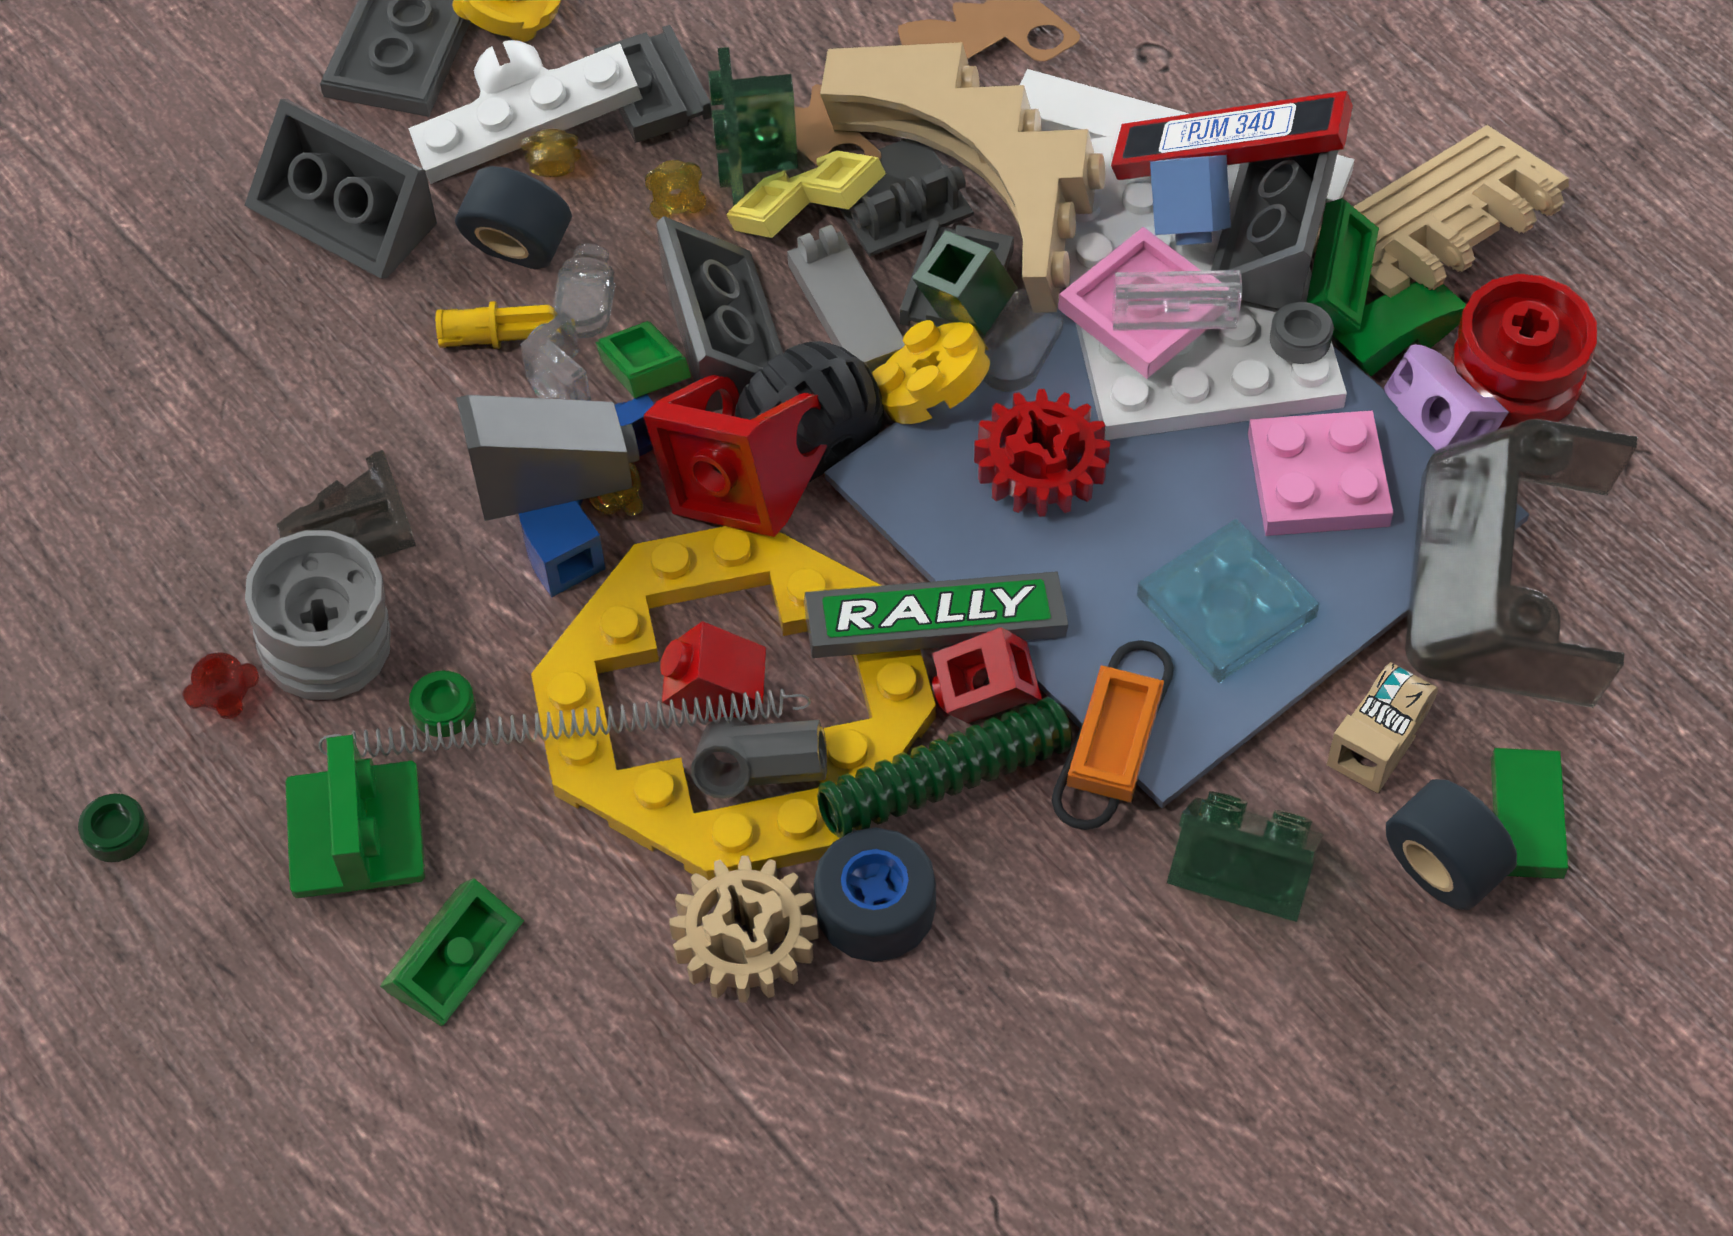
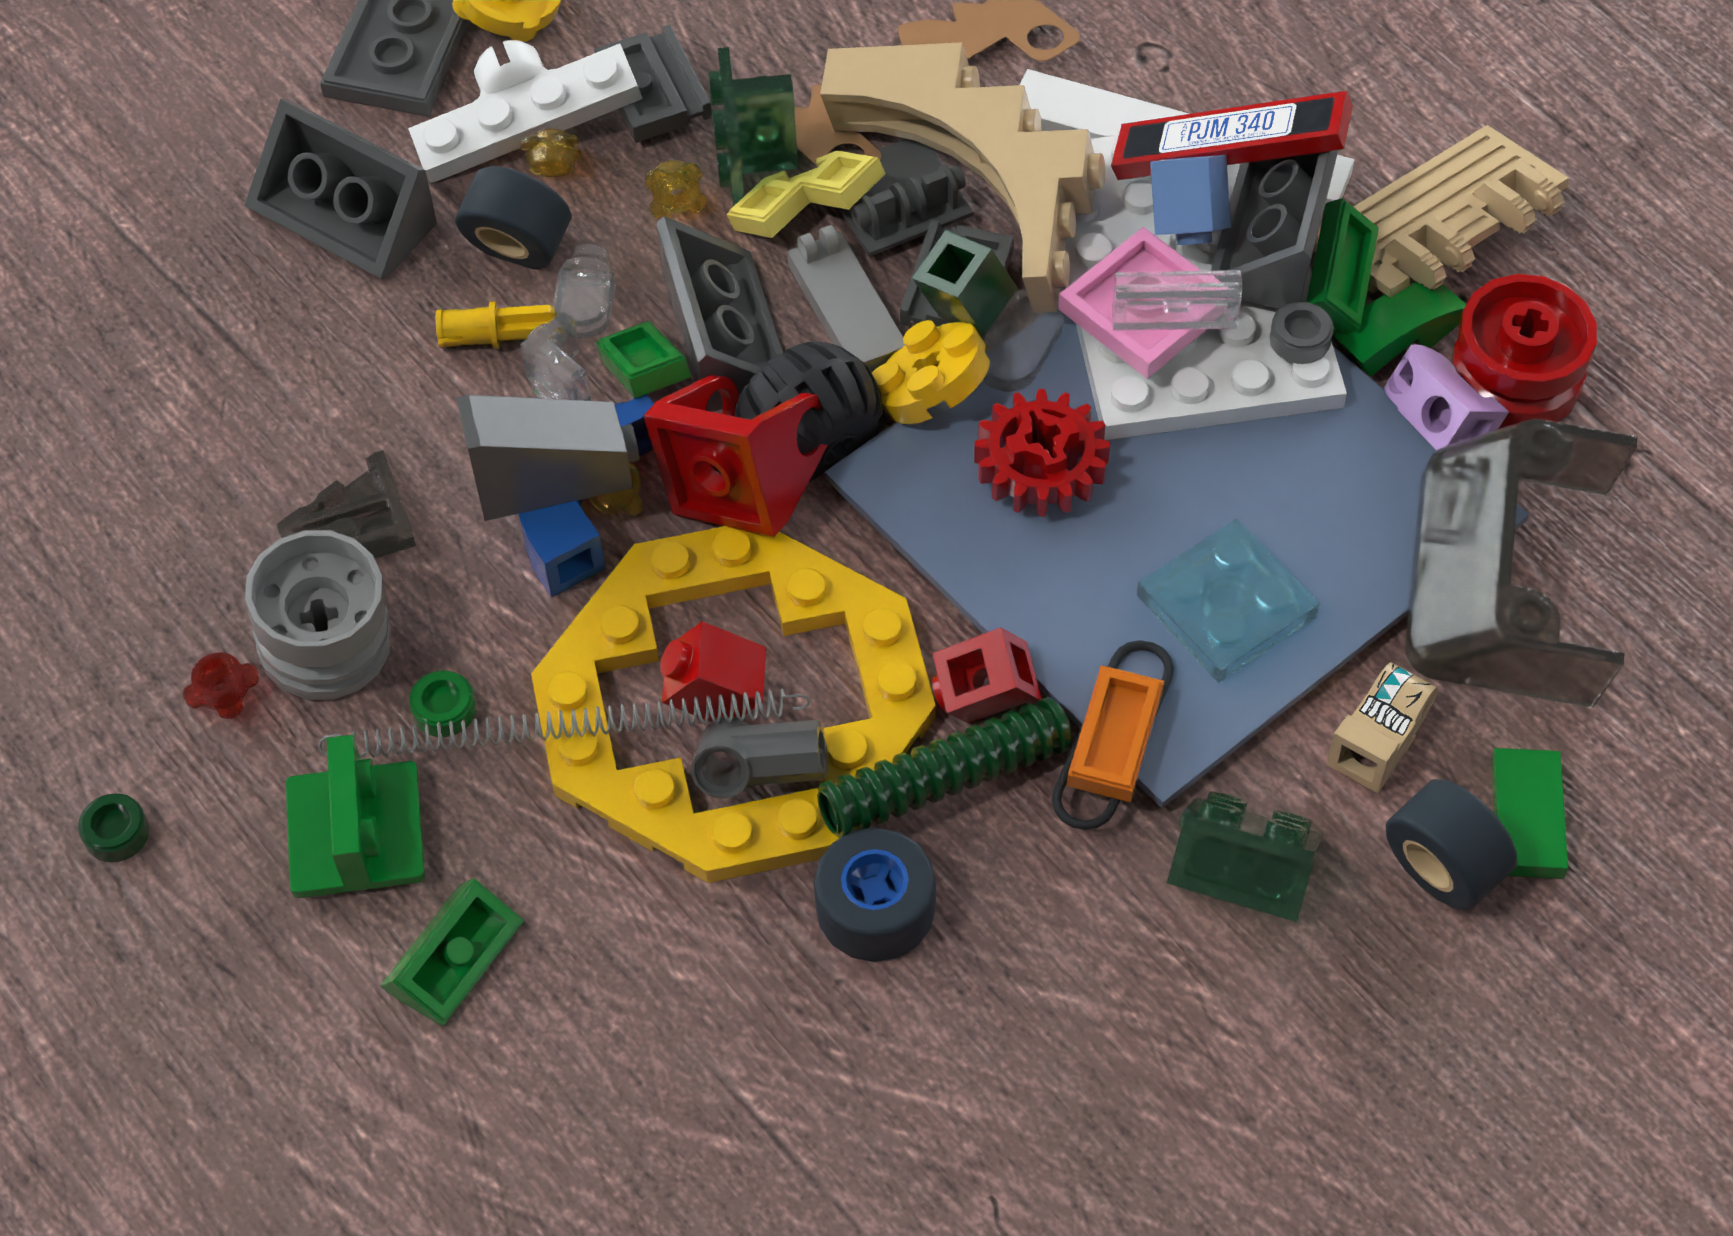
(721, 947): tan gear -> none
(933, 613): tile -> none
(1319, 473): bright pink plate -> none

